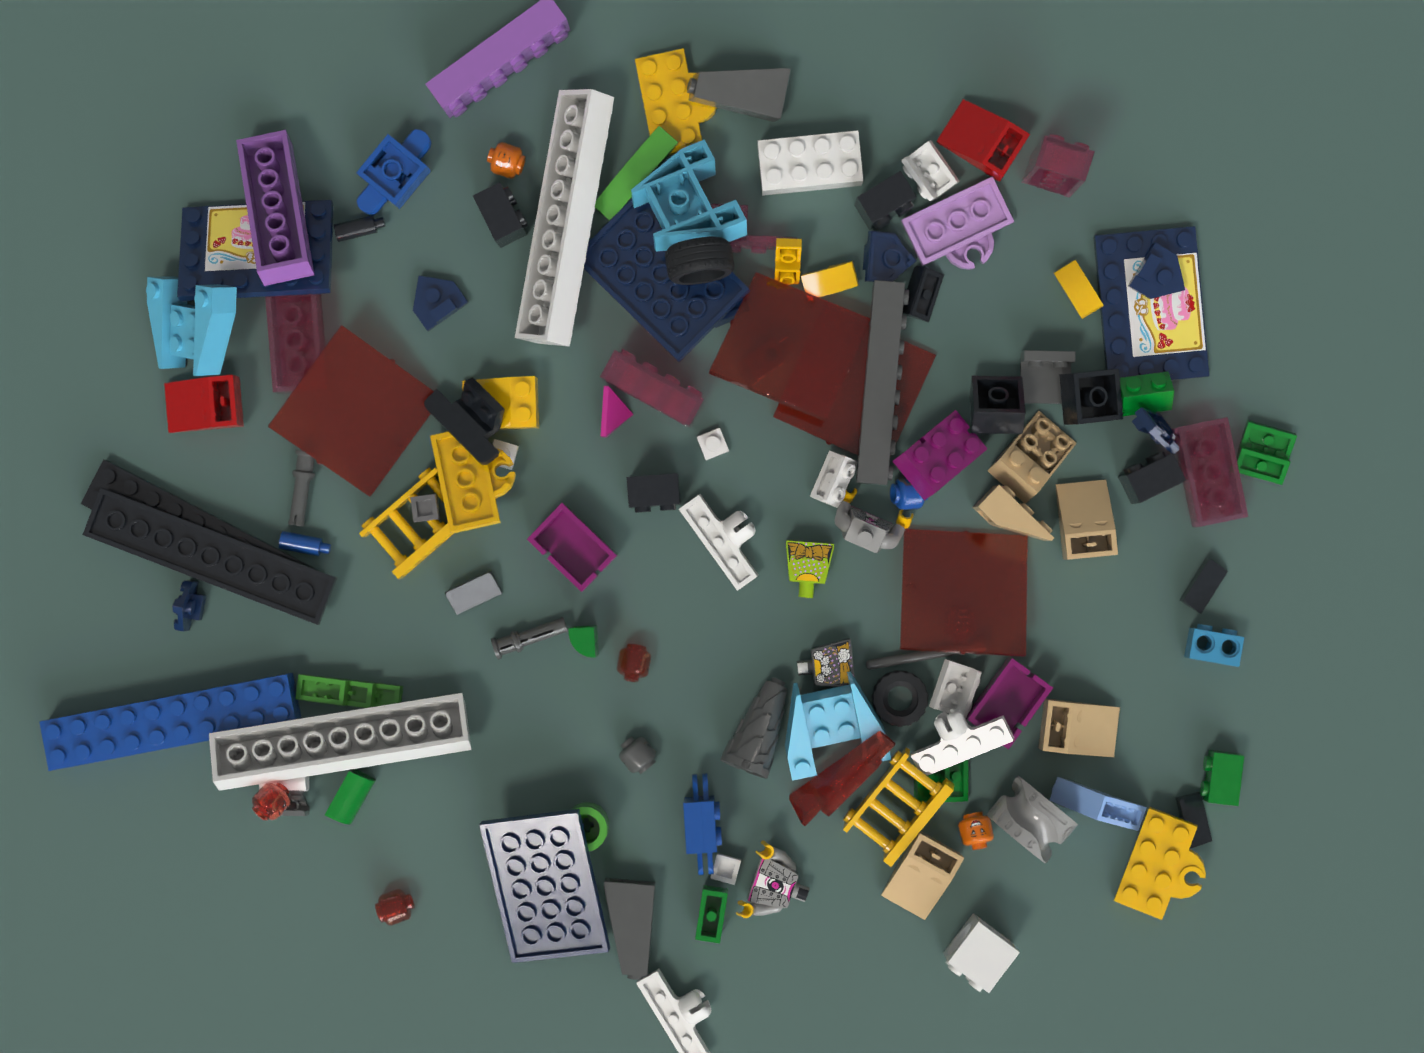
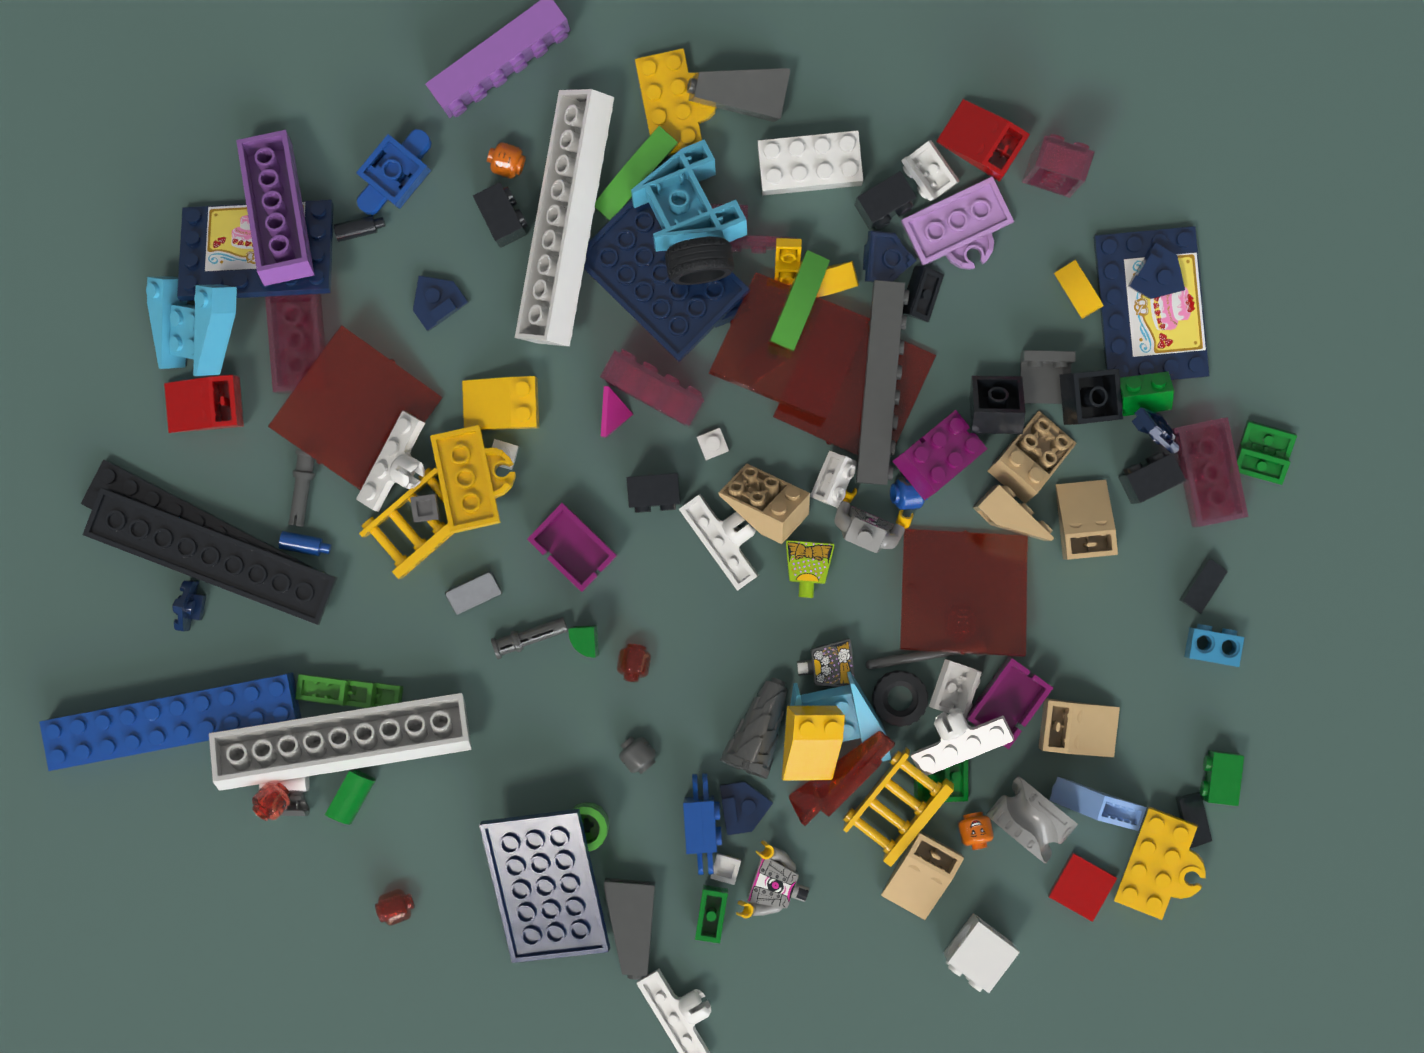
(394, 463): none -> white plate
(469, 419): black plate -> none
(742, 807): none -> dark blue plate
(767, 502): none -> tan slope
(799, 300): none -> bright green slope
(812, 742): none -> yellow slope
(1082, 887): none -> red tile

